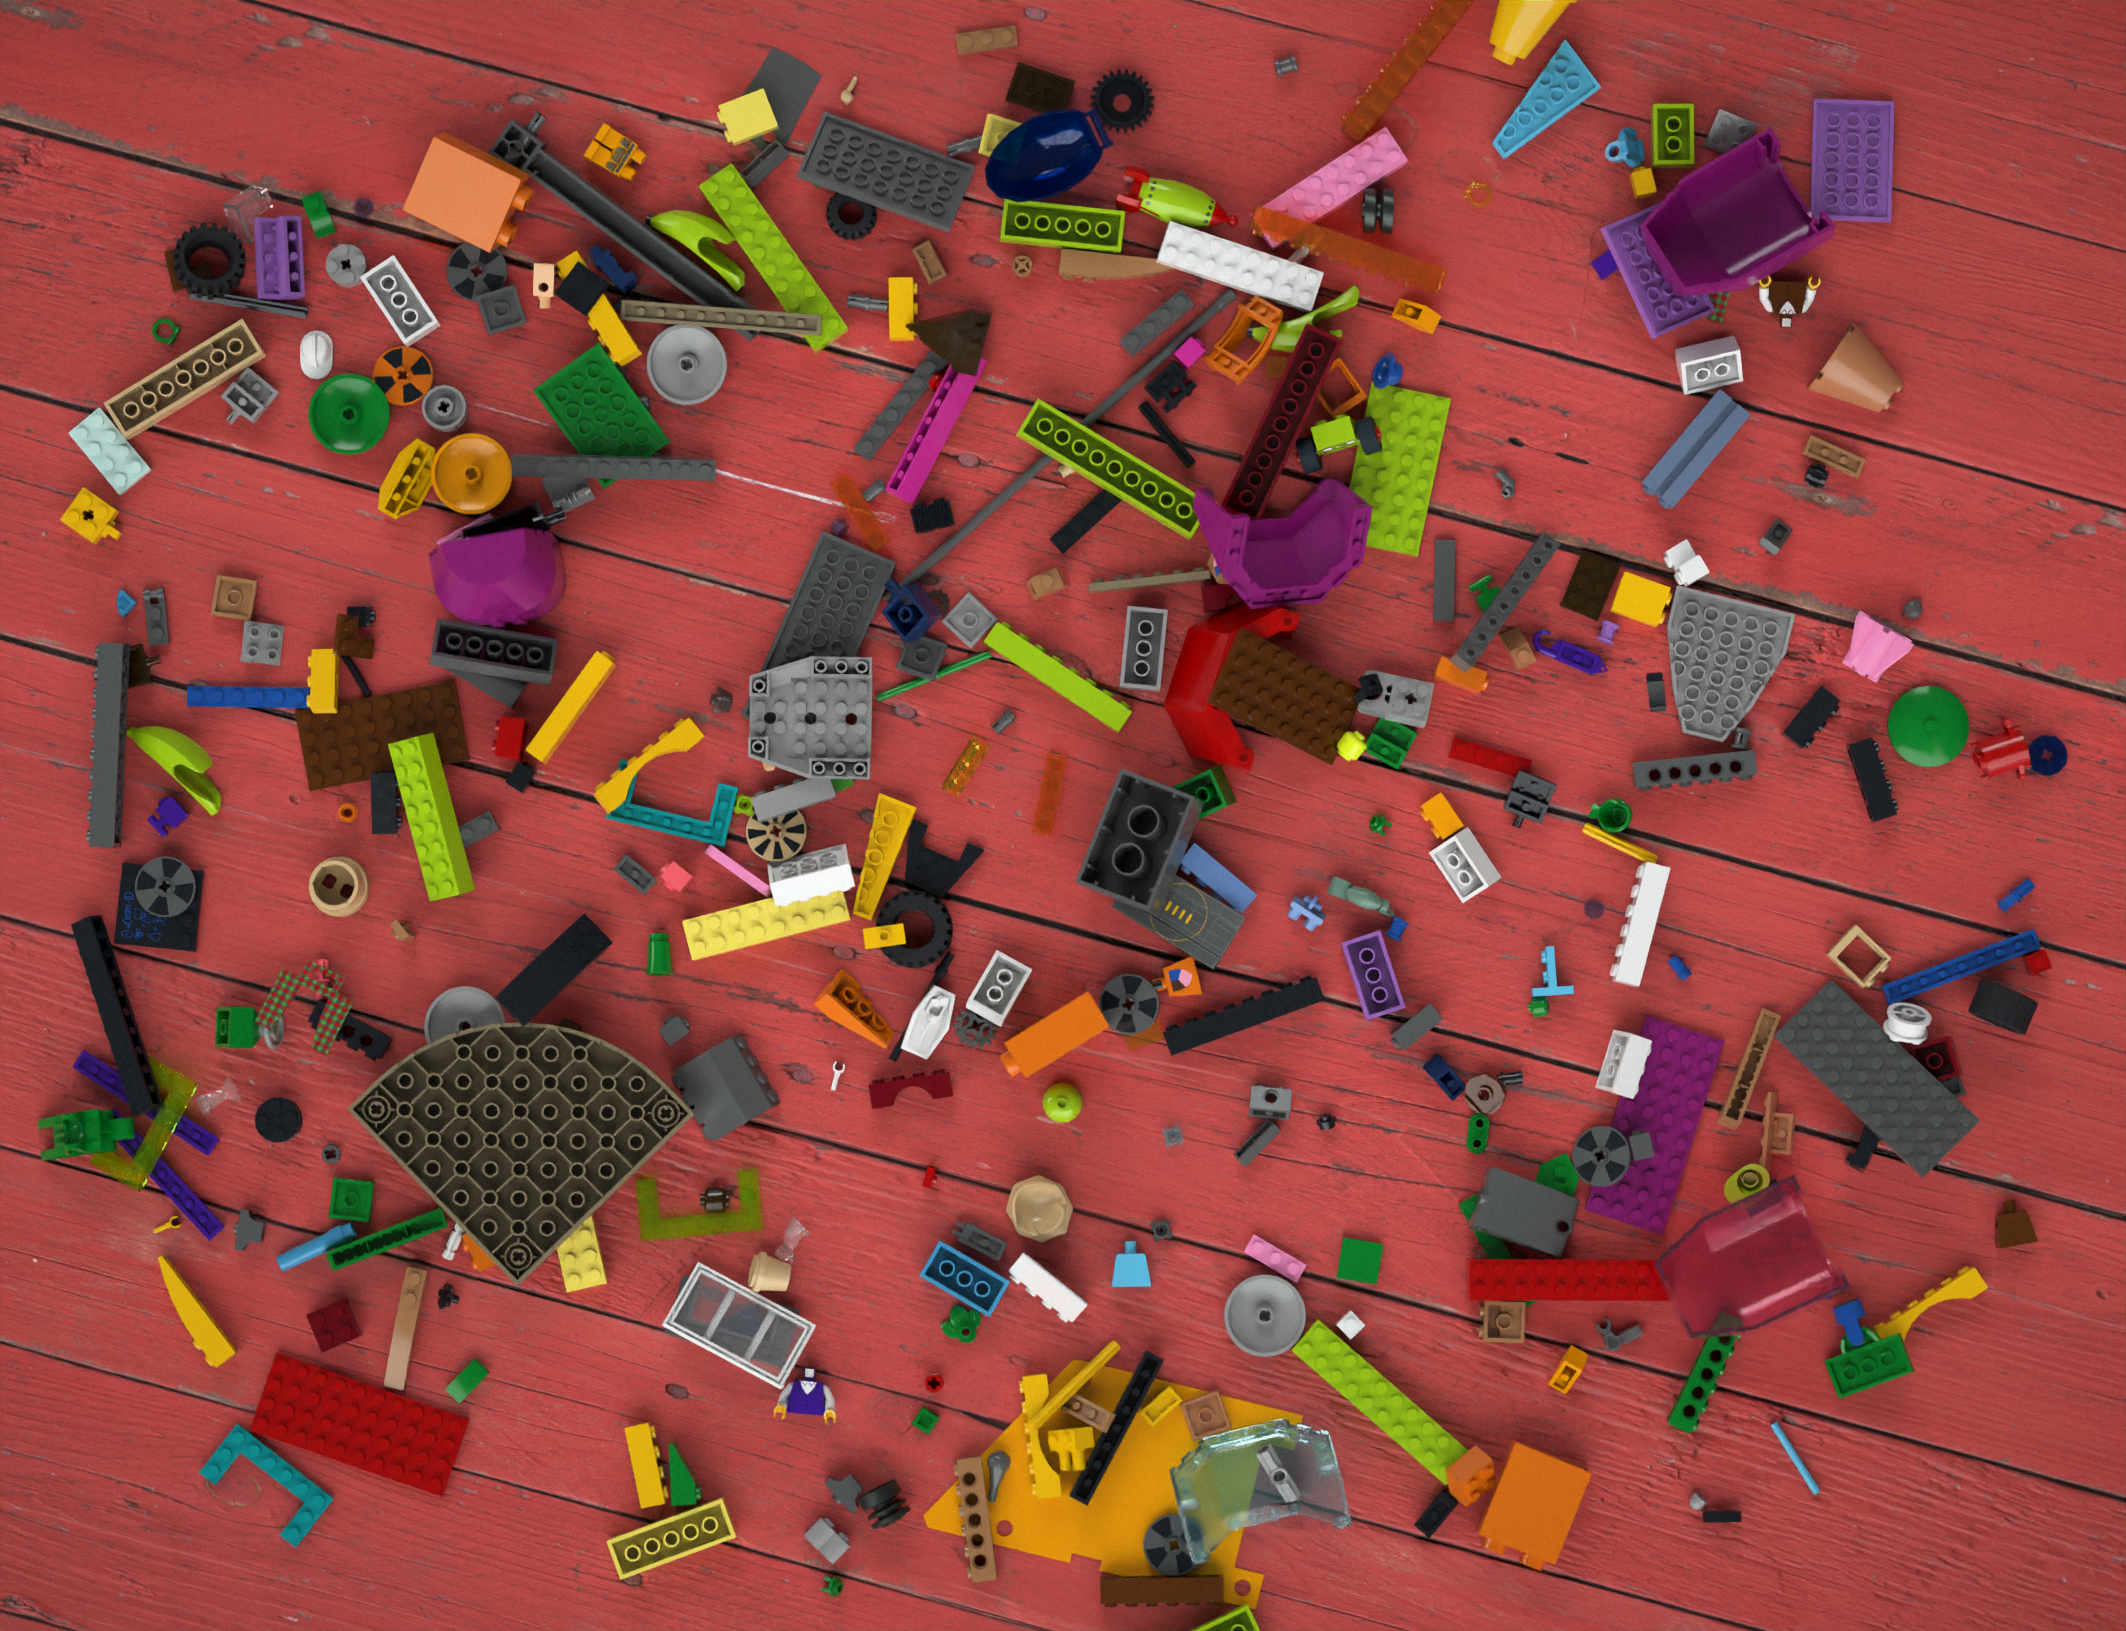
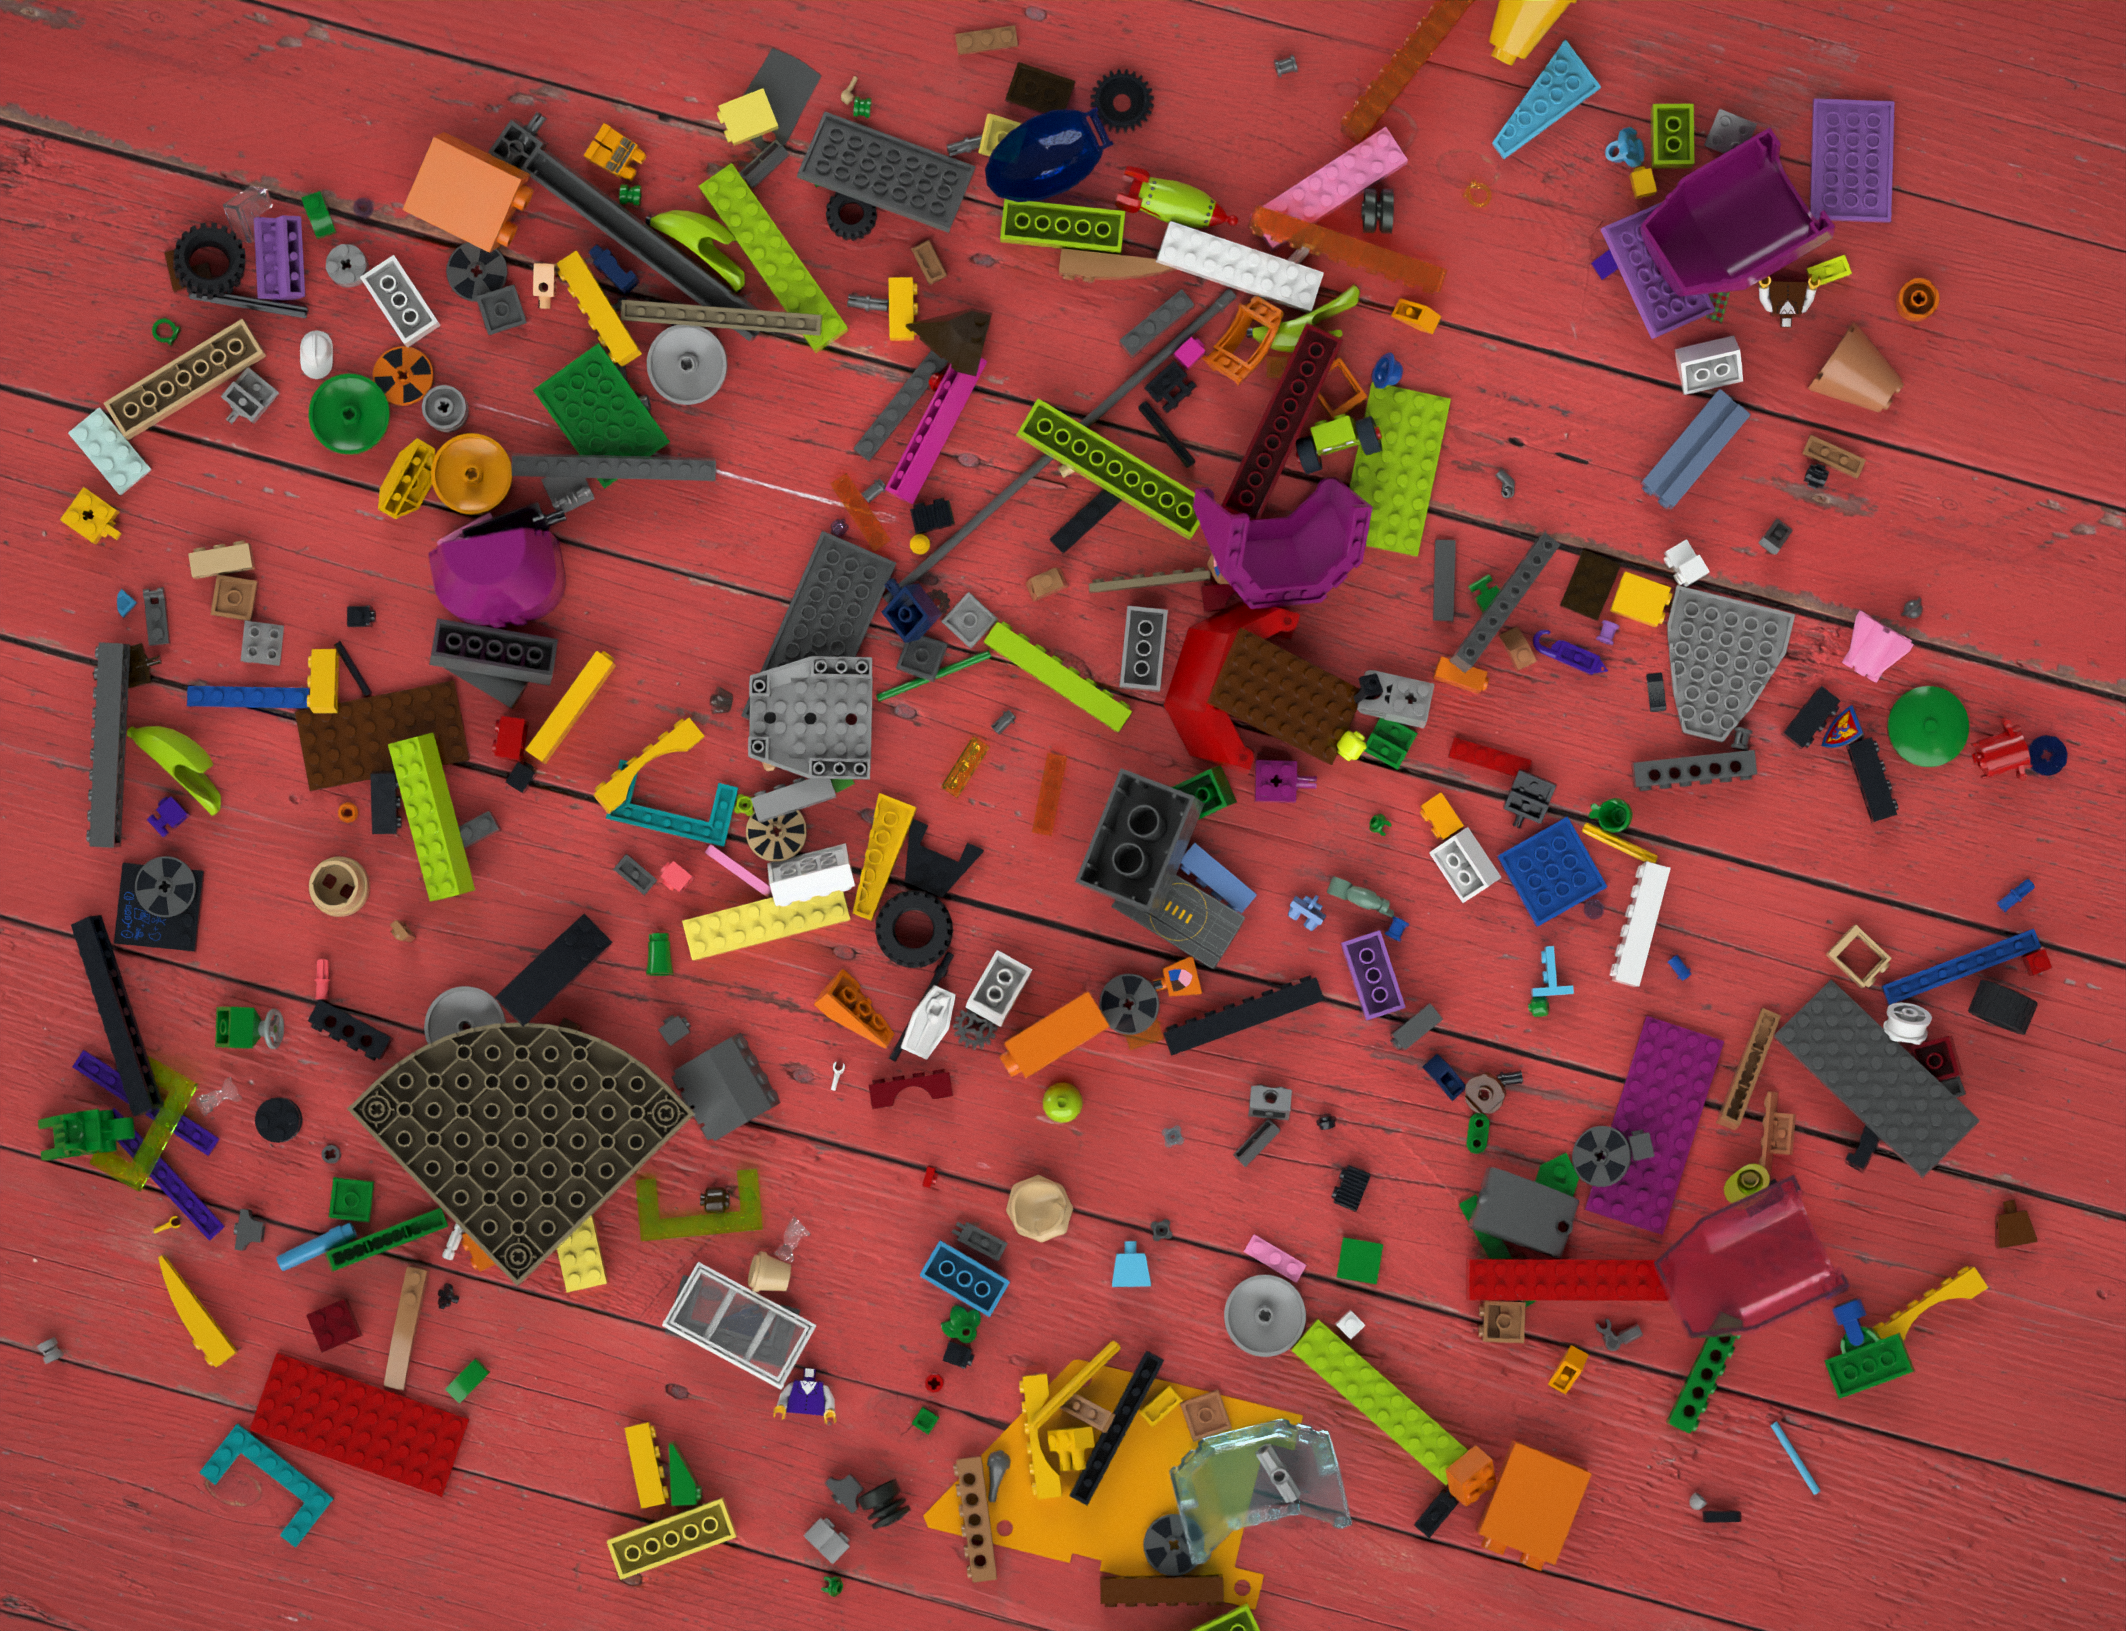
(50, 1350): none -> light grey wheel
(221, 560): none -> tan brick
(333, 1012): piece -> none
(346, 639): reddish brown plate -> none
(581, 288): black piece -> none
(630, 195): none -> green wheel
(862, 107): none -> green wheel
(884, 936): yellow plate -> none
(919, 544): none -> yellow plate
(958, 1355): none -> black bracket
(1019, 264): medium nougat wheel -> none
(1048, 1287): white slope -> none
(1290, 781): none -> magenta brick
(1351, 1187): none -> black brick
(1552, 871): none -> blue plate
(1623, 1064): white slope -> none
(1830, 270): none -> neon yellow plate
(1843, 730): none -> shield
(1926, 293): none -> orange brick

